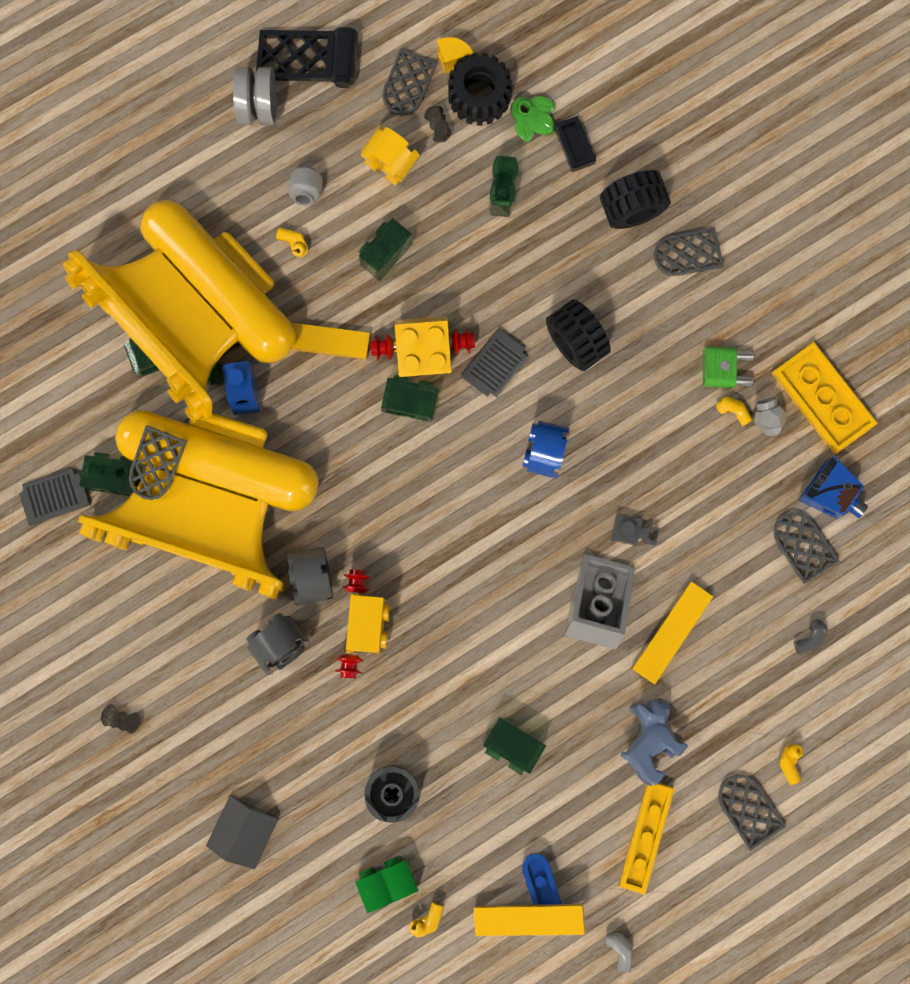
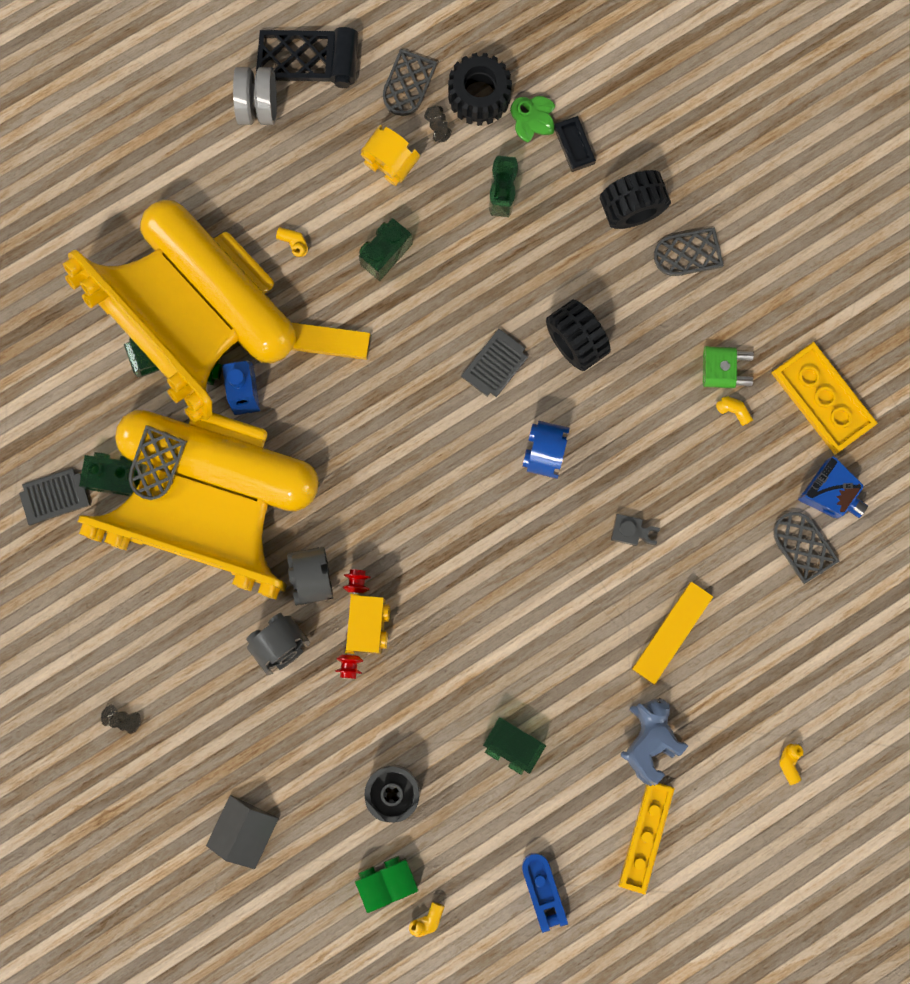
(305, 185): light grey head -> none
(409, 398): clear green brick -> none
(422, 345): yellow brick -> none
(450, 51): yellow brick -> none
(529, 920): yellow tile -> none
(600, 602): light grey slope -> none
(622, 948): light grey arm -> none
(767, 835): dark grey window -> none
(770, 416): light grey rock -> none
(818, 634): dark grey arm -> none

